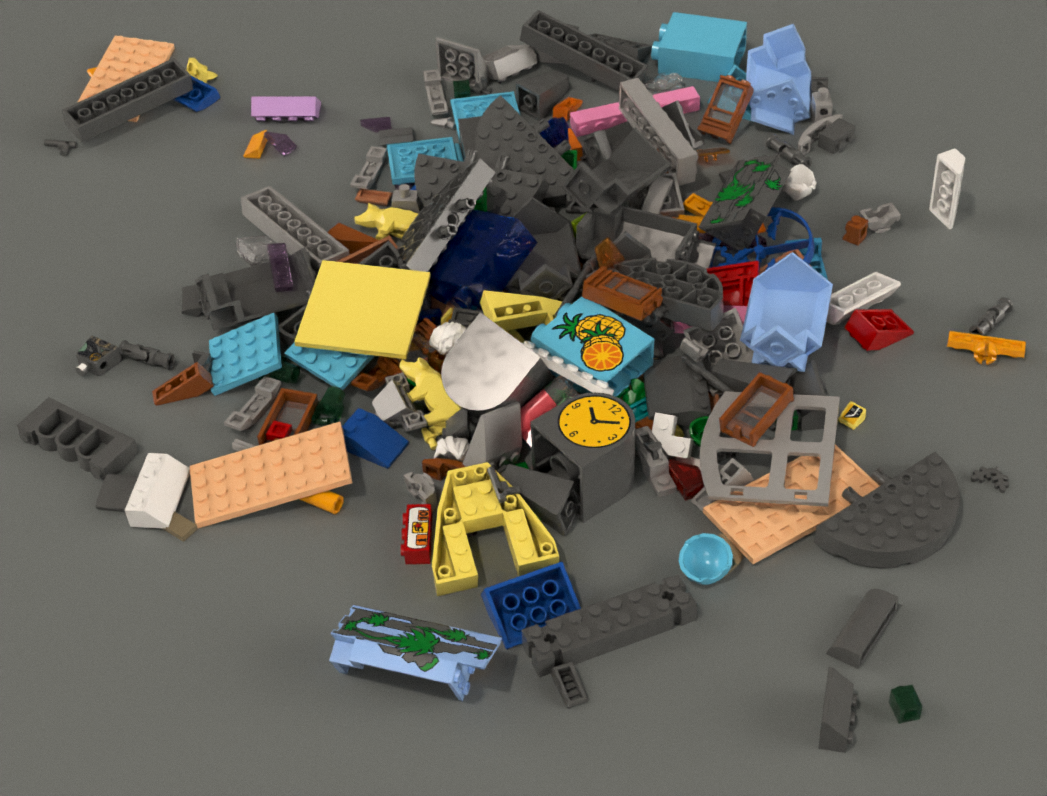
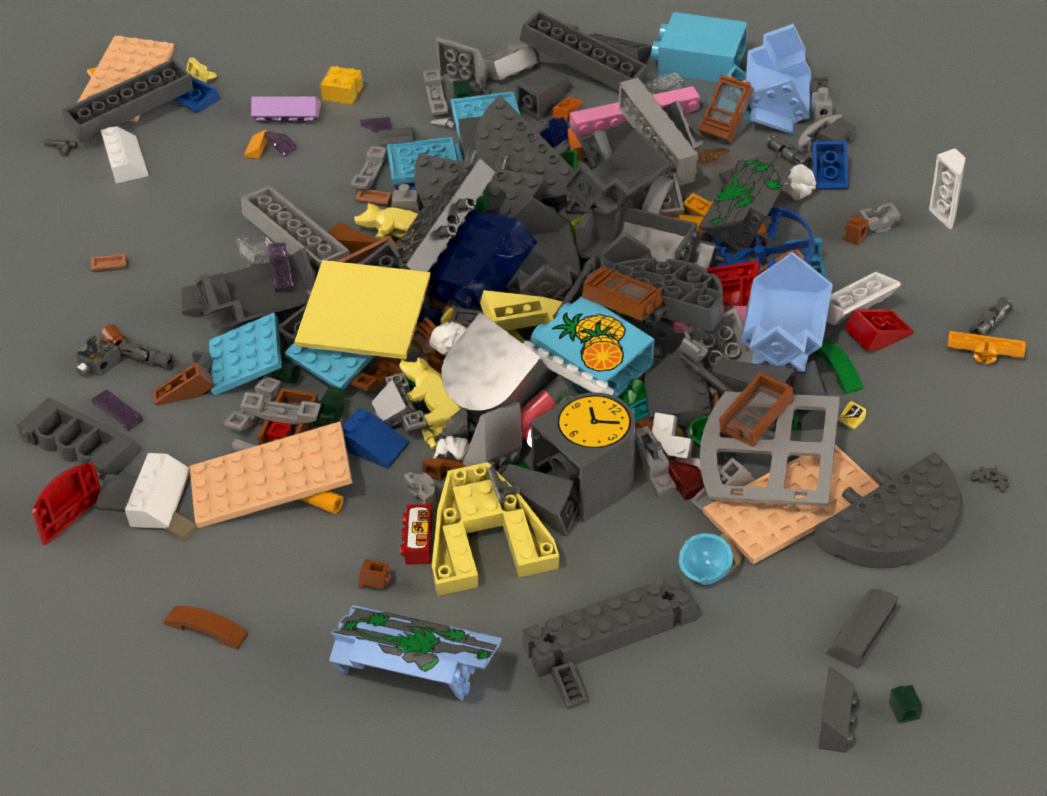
(65, 500): none -> red slope
(108, 262): none -> nougat tile
(112, 335): none -> dark orange brick
(117, 410): none -> clear purple plate
(123, 154): none -> white slope
(207, 622): none -> dark orange slope
(279, 412): none -> light grey slope
(341, 85): none -> yellow piece
(374, 574): none -> dark orange brick
(529, 601): blue slope -> none
(608, 253): clear orange slope -> none
(830, 164): none -> blue slope
(841, 365): none -> green slope

